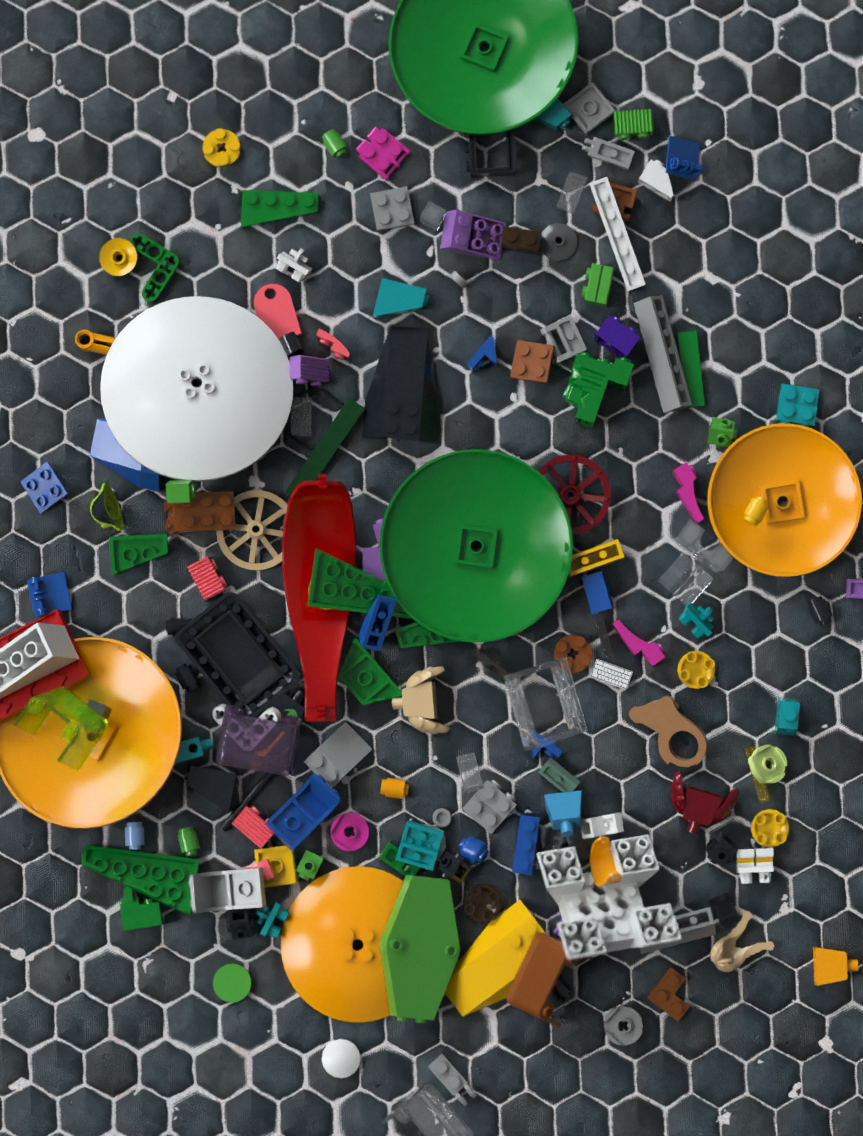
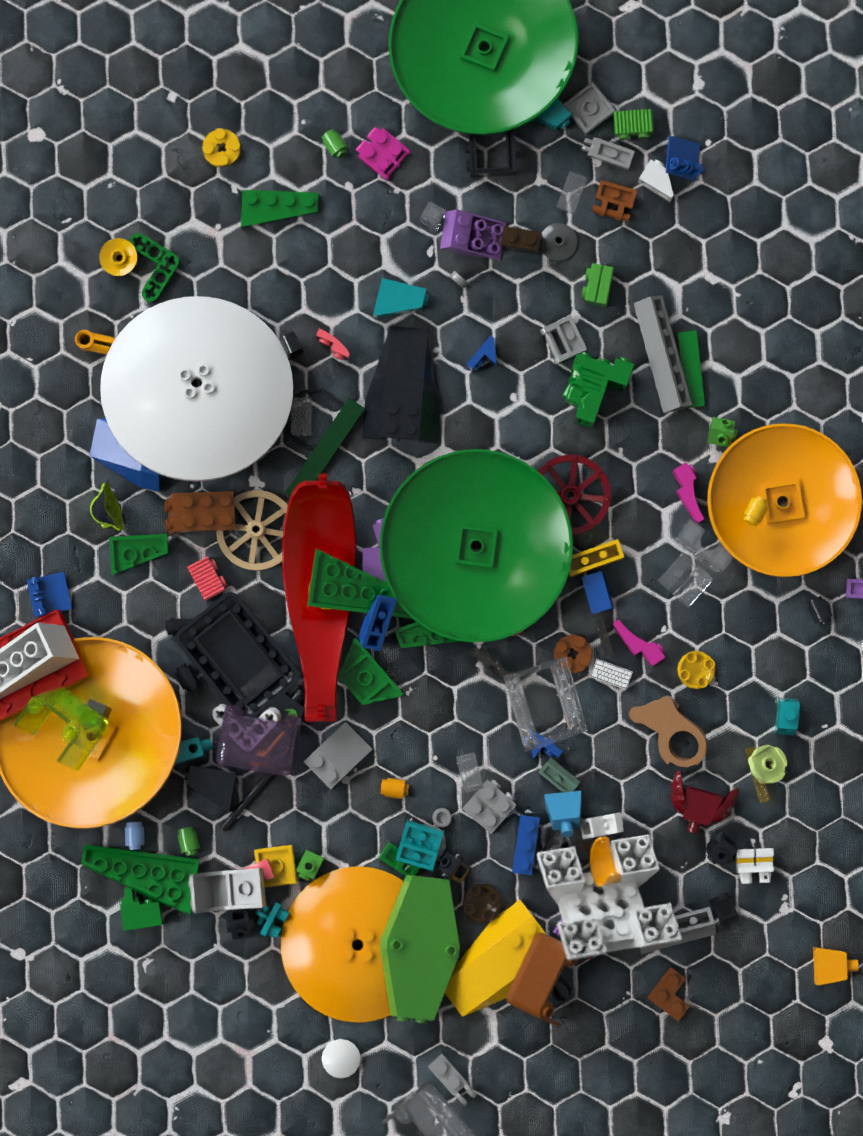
(44, 487): hinge -> none
(180, 491): bright green brick -> none
(232, 983): bright green tile -> none
(253, 826): coral brick -> none
(277, 312): coral tile -> none
(287, 260): white hips -> none
(304, 811): blue bracket -> none
(309, 369): medium lavender brick -> none
(352, 842): dark pink plate -> none
(392, 208): light grey plate -> none
(420, 701): tan torso -> none
(473, 850): blue head -> none
(532, 362): dark orange plate -> none
(617, 233): white plate -> none
(617, 337): dark purple brick -> none
(634, 1025): light grey plate -> none
(700, 617): teal hips -> none
(727, 956): tan hair -> none
(770, 828): yellow dish -> none
(797, 405): teal plate -> none

